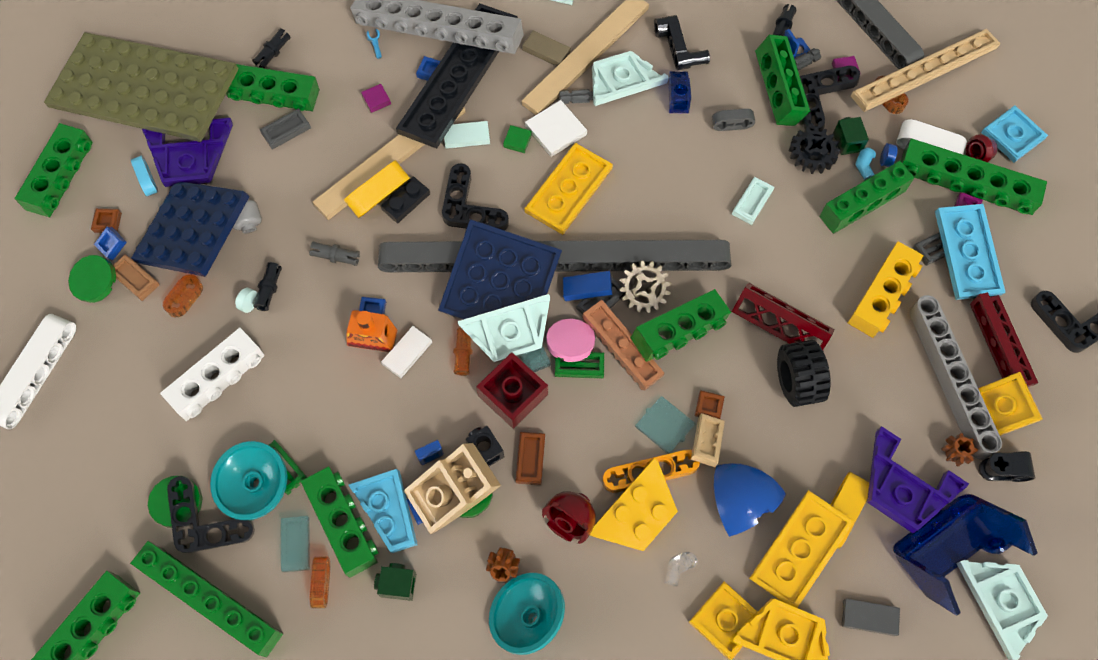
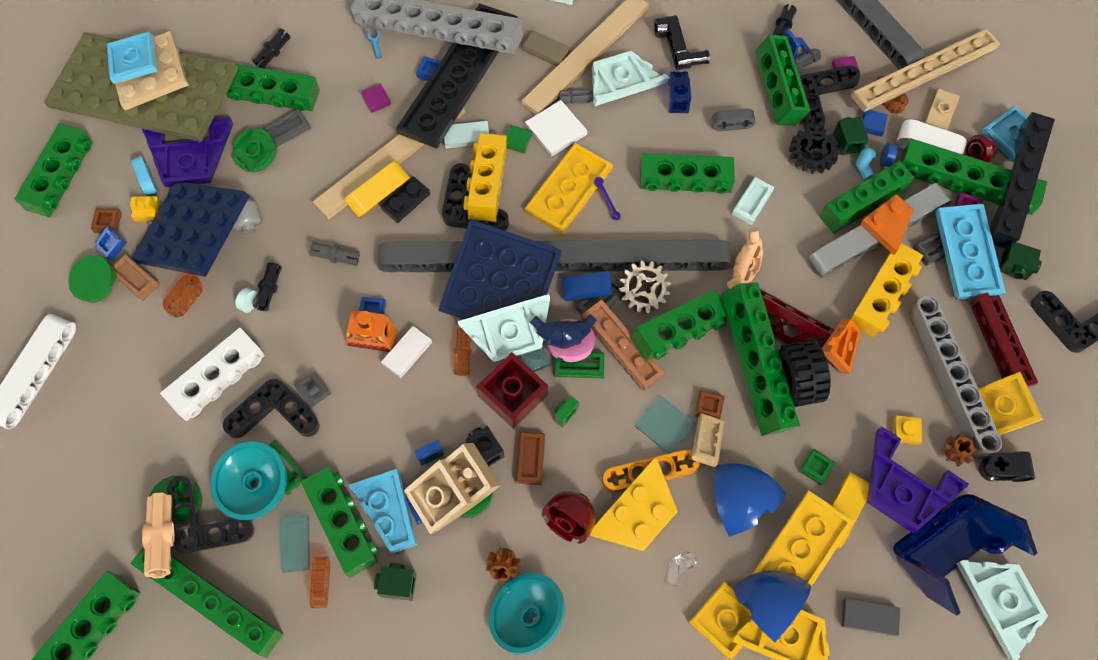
(131, 57): none -> medium azure plate
(144, 207): none -> yellow tile
(158, 535): none -> light nougat piece
(167, 79): none -> tan plate
(254, 150): none -> green tile
(275, 402): none -> black beam
(312, 390): none -> dark grey tile
(486, 177): none -> yellow brick
(563, 333): none -> dark blue piece
(566, 410): none -> green plate
(598, 182): none -> dark purple hinge
(696, 166): none -> green brick
(748, 260): none -> light nougat piece
(760, 359): none -> green brick
(773, 599): none -> blue brick
(817, 467): none -> green tile
(842, 345): none -> orange wing
(860, 242): none -> light grey beam
(874, 122): none -> blue tile
(889, 223): none -> orange wing
(908, 429): none -> yellow plate
(942, 109): none -> tan plate
(1020, 261): none -> dark green brick
(1029, 155): none -> black arch

